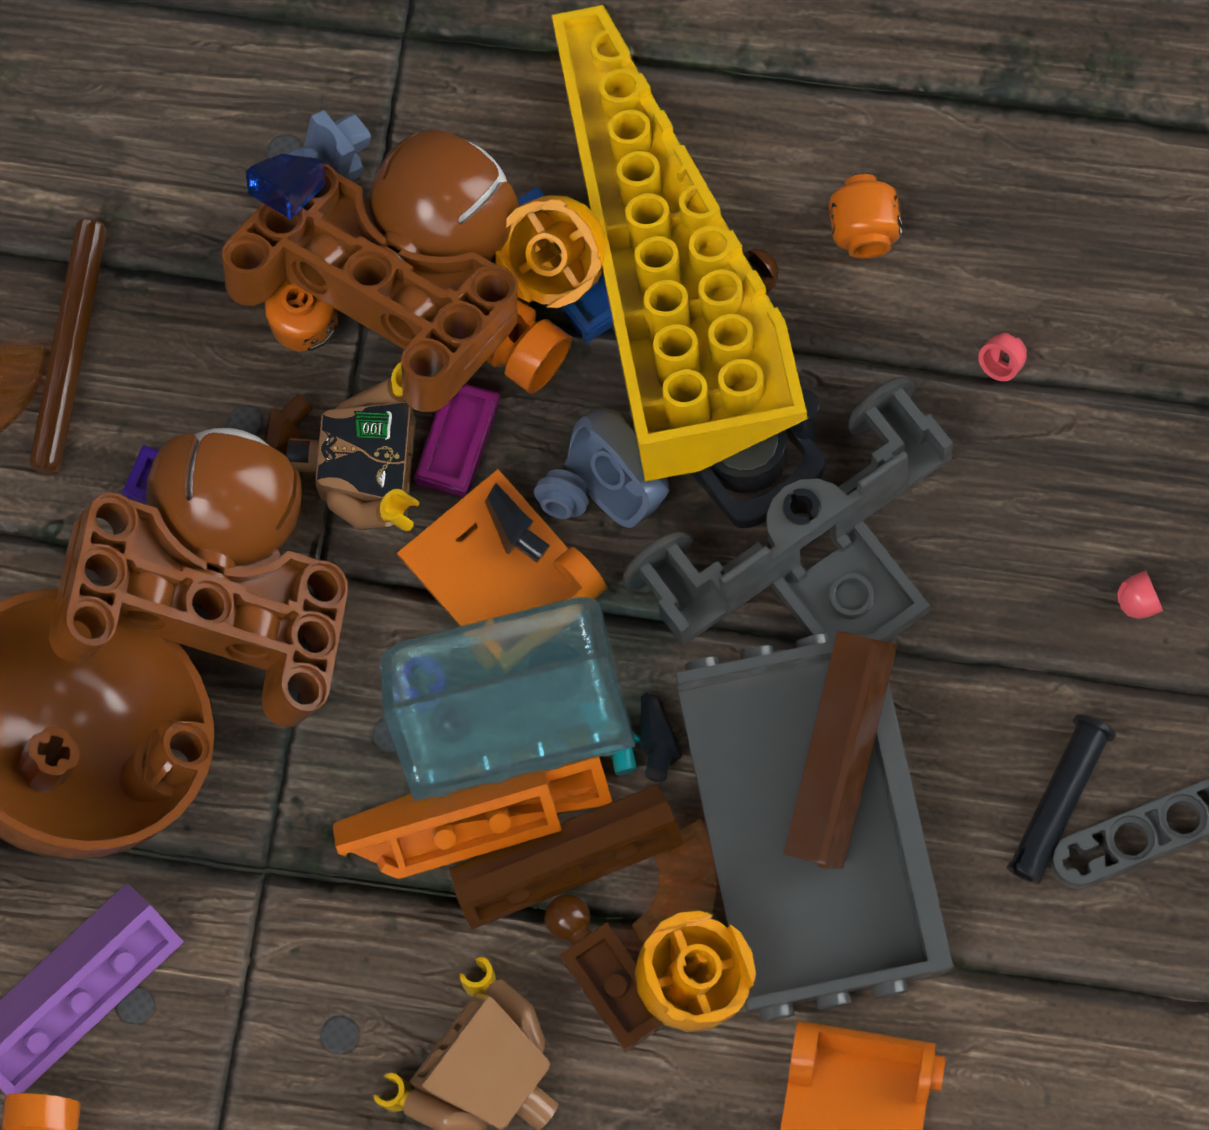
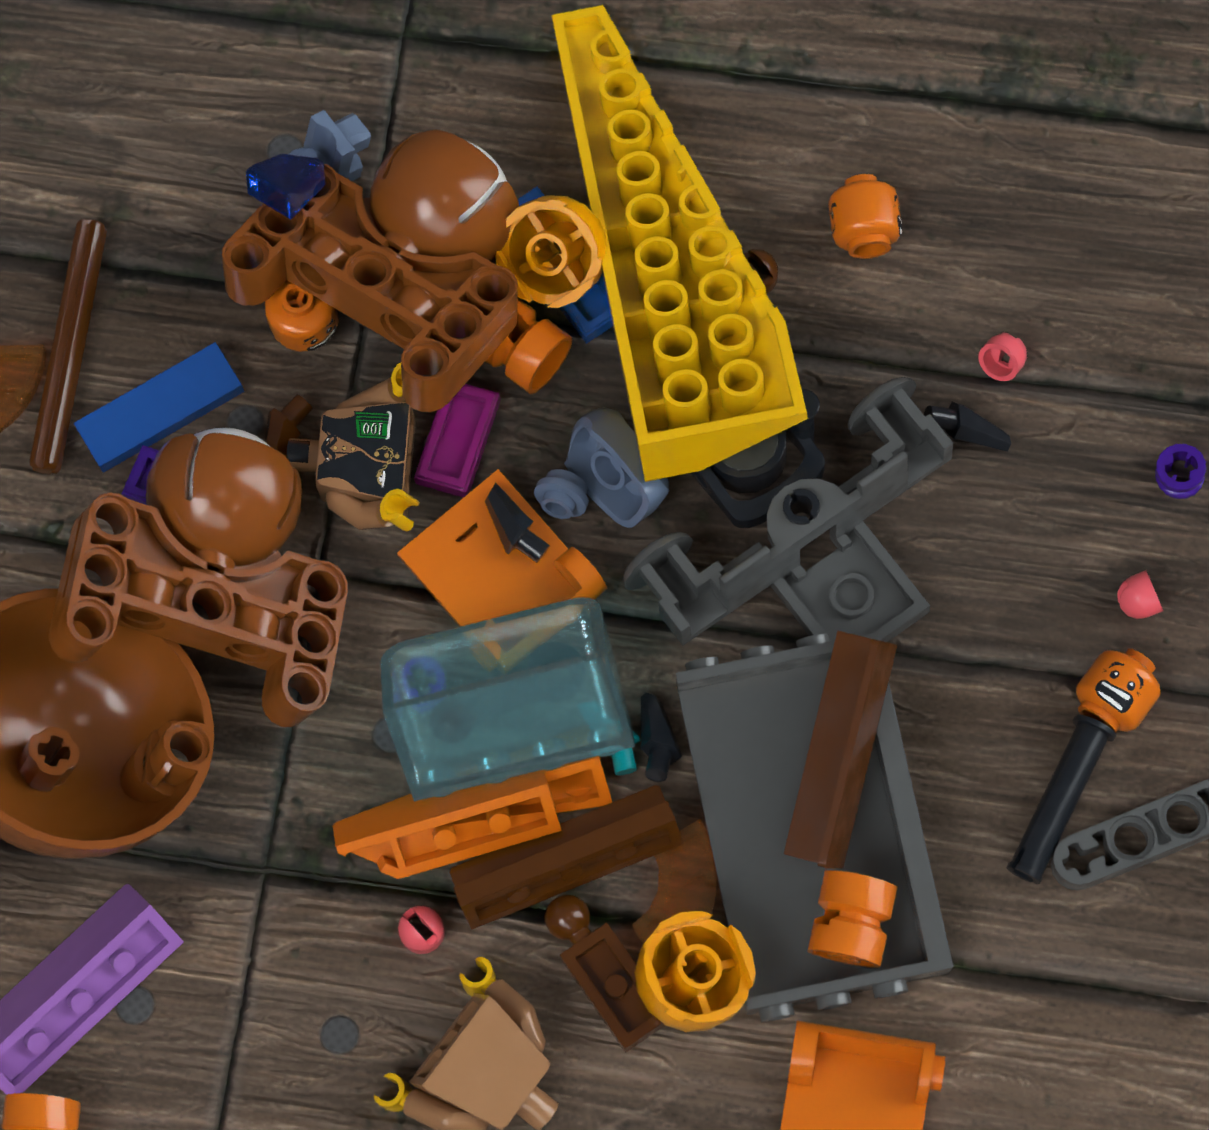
(159, 407): none -> blue tile
(412, 938): none -> coral hinge
(852, 919): none -> orange wheel
(969, 426): none -> black bar
(1118, 689): none -> orange head
(1164, 464): none -> dark purple bush

